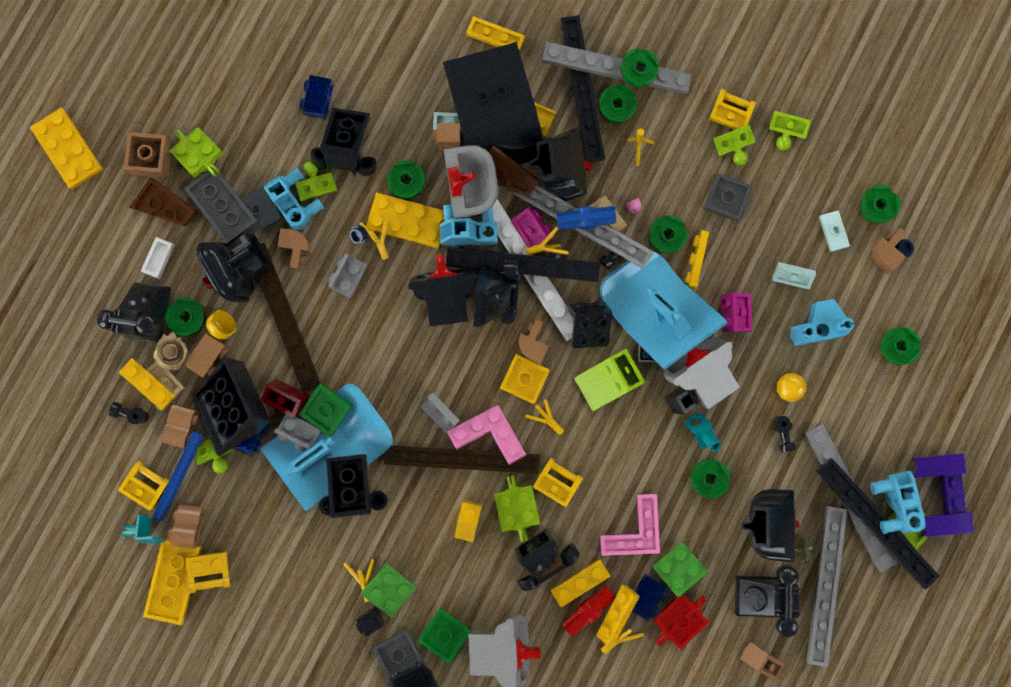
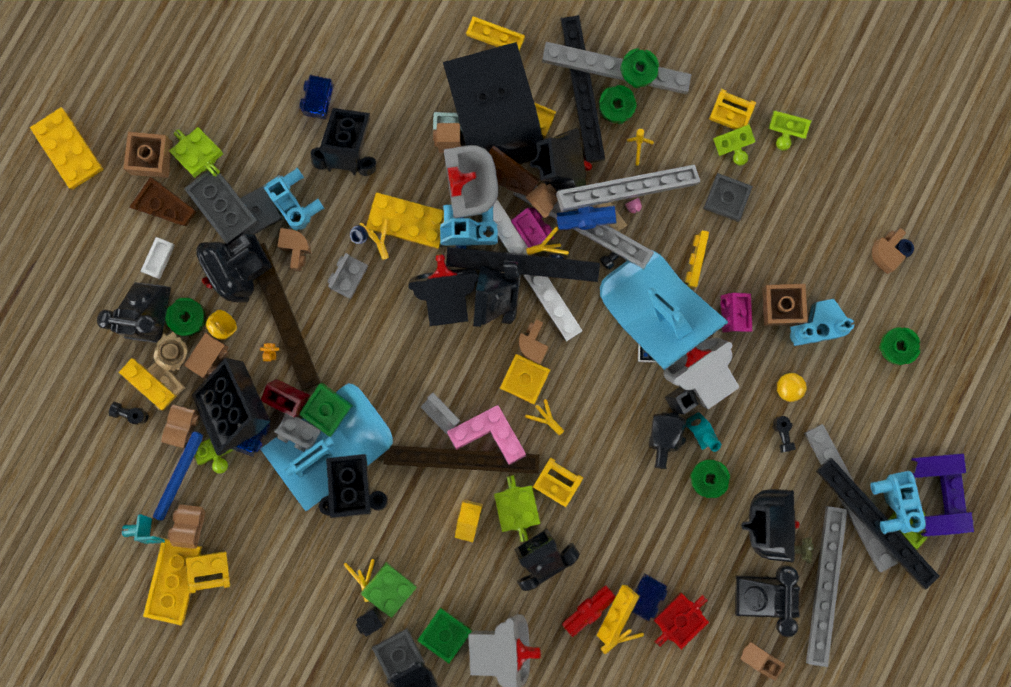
(139, 490): yellow plate -> none
(269, 351): none -> light orange plate
(315, 185): lime plate -> none
(397, 173): green plate -> none
(543, 198): none -> medium nougat slope
(580, 583): yellow plate -> none
(590, 324): black bracket -> none
(609, 380): lime slope -> none
(627, 188): none -> light grey plate
(643, 543): bright pink plate -> none
(666, 436): none -> black piece
(670, 245): green plate -> none
(680, 569): bright green plate -> none
(784, 304): none -> medium nougat brick
(794, 275): light aqua plate -> none
(834, 231): light aqua plate -> none
(887, 197): green plate -> none

